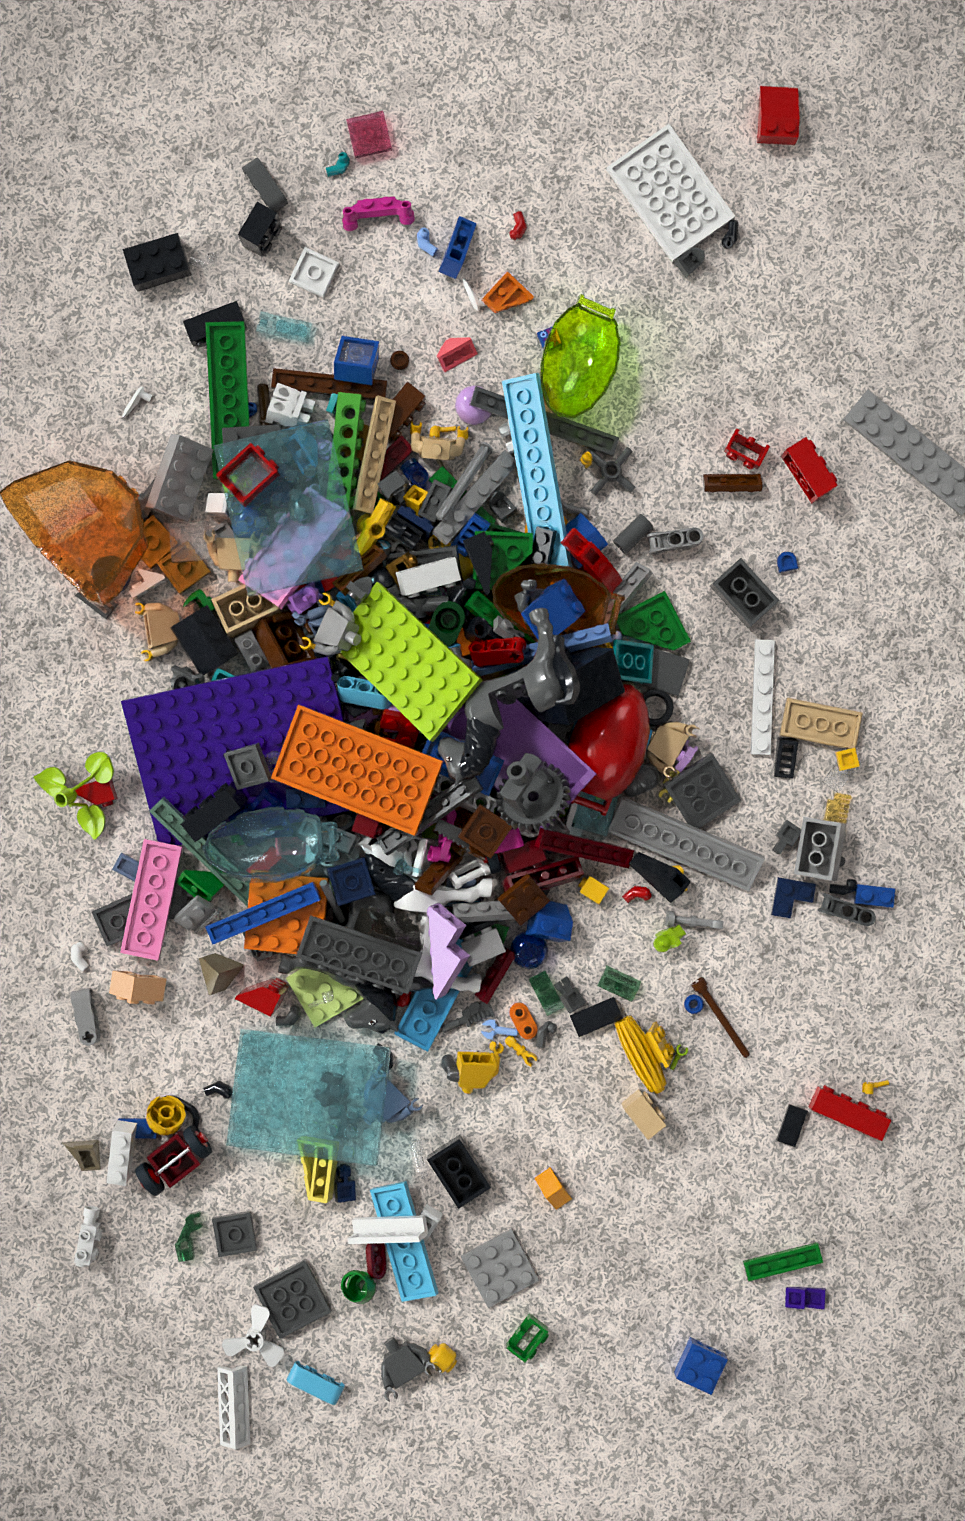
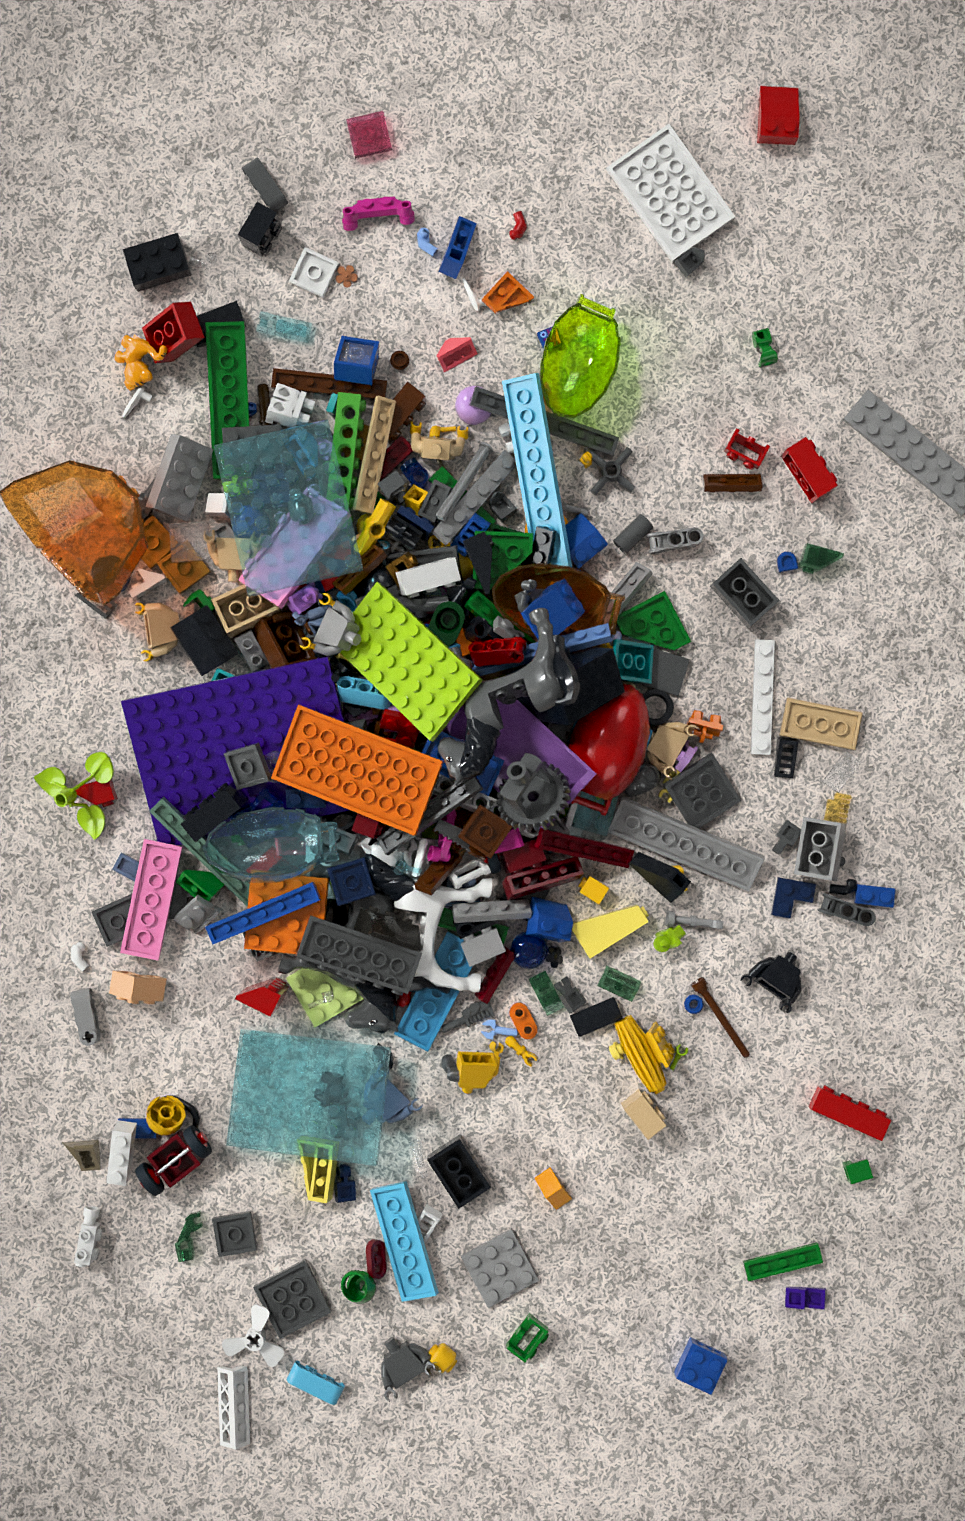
(136, 370): none -> light orange animal
(174, 328): none -> red brick
(184, 677): dark grey hips -> none
(218, 972): dark tan slope -> none
(220, 1088): black arm -> none
(248, 474): window -> none
(291, 1017): dark grey arm -> none
(332, 901): light grey bar -> none
(340, 167): teal arm -> none
(346, 275): none -> nougat plant
(360, 589): dark grey plate -> none
(388, 1229): white fence -> none
(445, 953): slope -> none
(523, 899): reddish brown plate -> none
(543, 1031): dark grey arm -> none
(554, 957): none -> black plant
(592, 559): red slope -> none
(606, 929): none -> light yellow slope
(617, 1051): none -> light yellow plate
(637, 891): red arm -> none
(707, 728): none -> orange hips
(731, 236): black arm -> none
(762, 340): none -> green leg
(778, 977): none -> black torso
(792, 1125): black plate -> none
(816, 558): none -> clear green slope
(847, 759): yellow plate -> none
(857, 1171): none -> green panel
(869, 1088): yellow hand -> none

